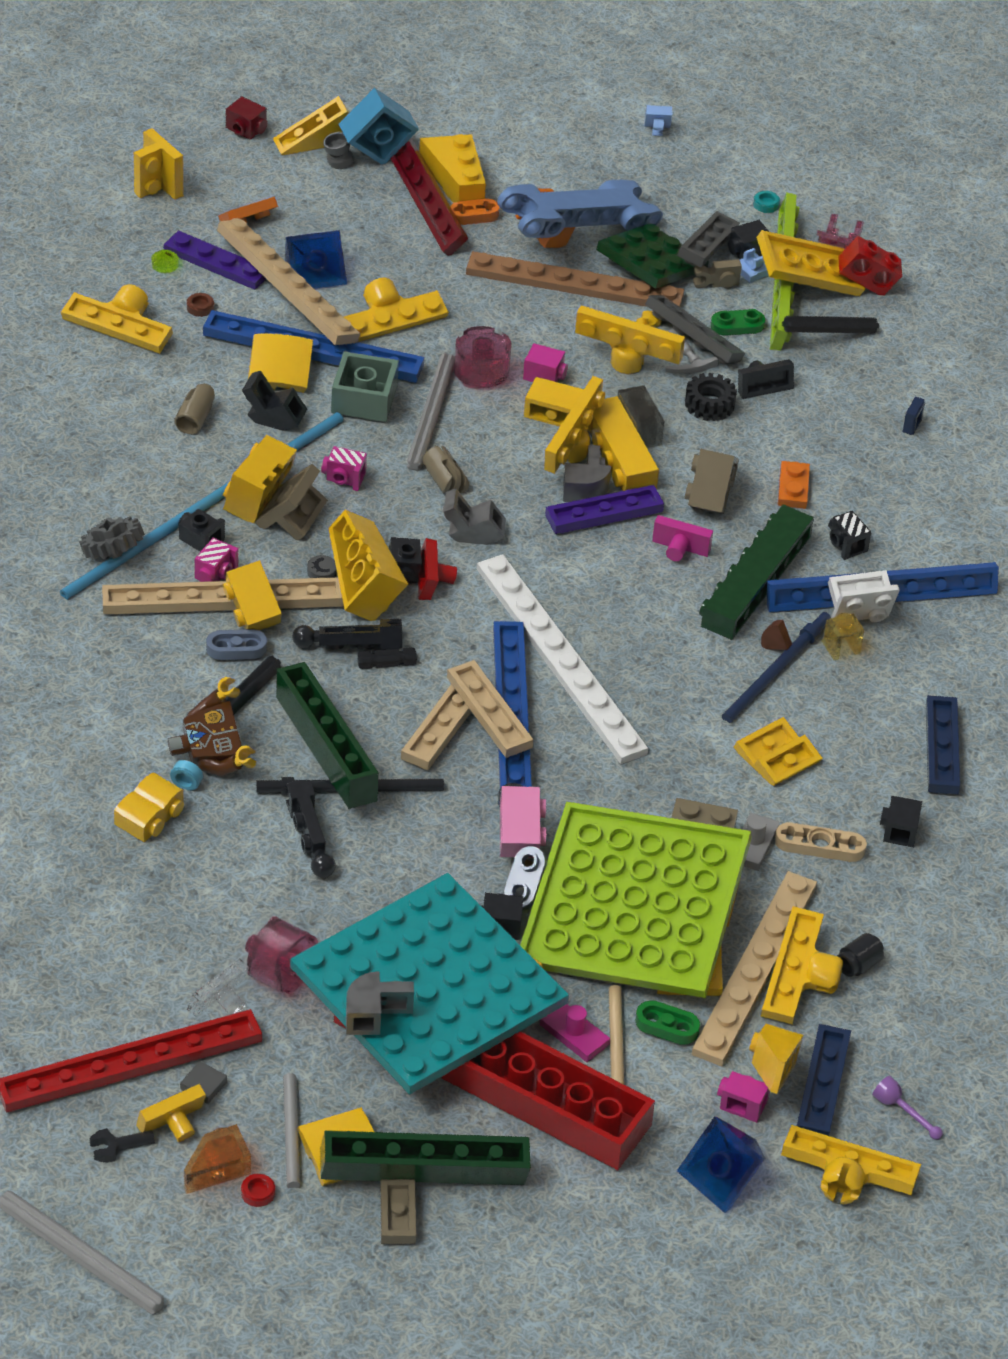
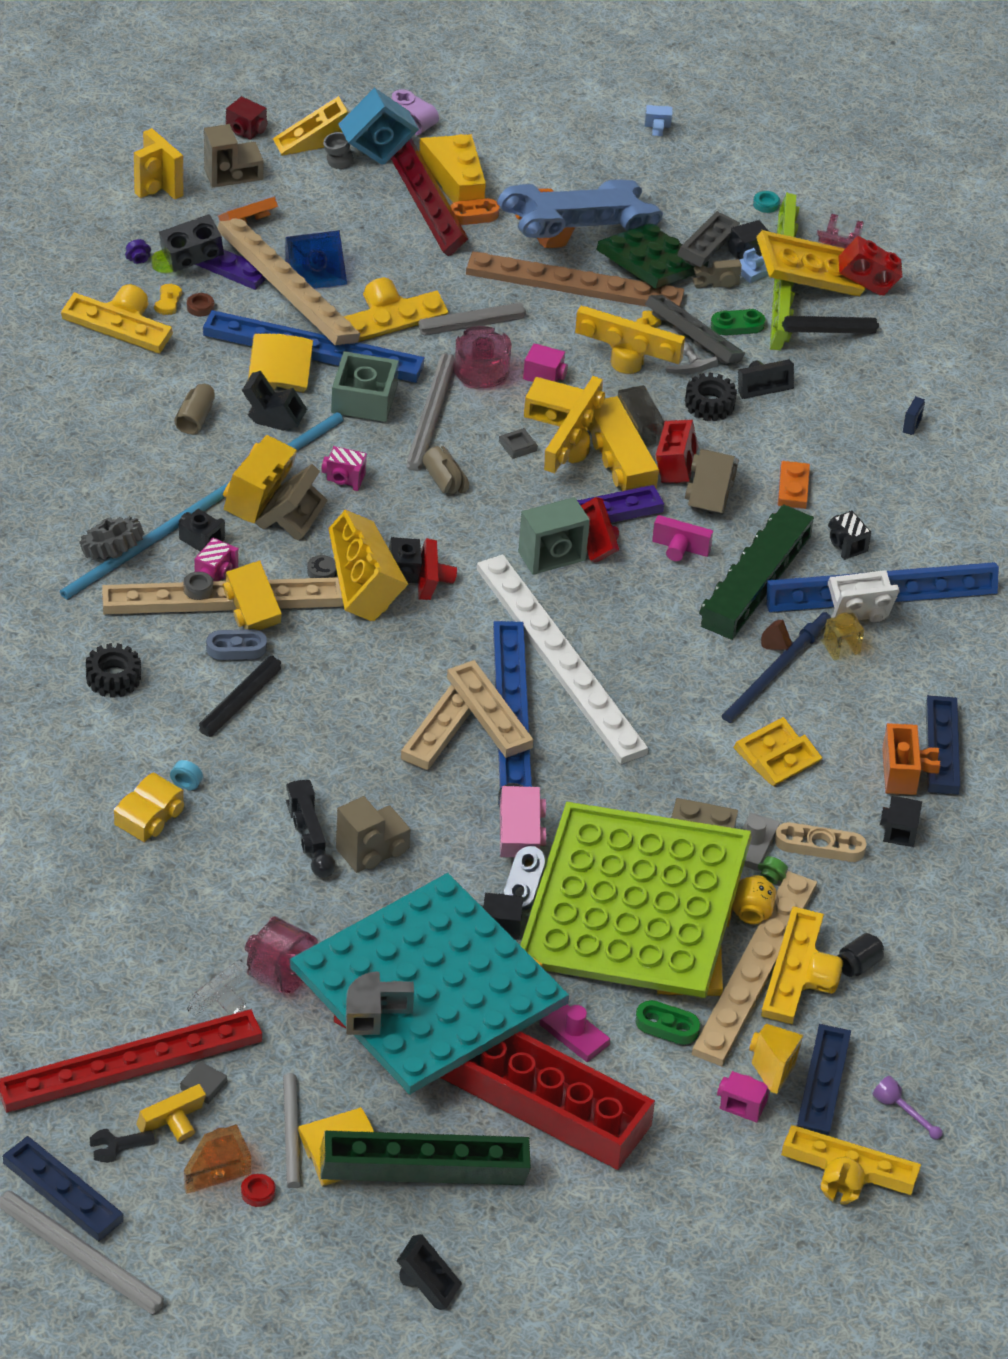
(63, 1188): none -> dark blue plate
(115, 682): none -> black tyre
(138, 251): none -> dark purple plate
(168, 299): none -> yellow piece
(191, 243): none -> black brick
(198, 585): none -> dark grey tile
(213, 734): reddish brown torso -> none
(227, 160): none -> dark tan brick
(327, 735): dark green brick -> none
(363, 636): black plate -> none
(369, 835): none -> dark tan brick
(384, 785): black bar -> none
(387, 658): black axle -> none
(398, 1211): dark tan plate -> none
(423, 113): none -> lavender piece
(427, 1271): none -> black tile
(471, 318): none -> light grey axle
(473, 524): flat silver brick -> none
(518, 443): none -> dark grey tile
(553, 535): none -> sand green brick
(587, 479): flat silver brick -> none
(601, 533): none -> red tile
(616, 1033): tan bar -> none
(676, 451): none -> red brick
(722, 1163): clear blue slope -> none
(754, 899): none -> yellow head
(773, 869): none -> bright green plate
(904, 760): none -> orange brick

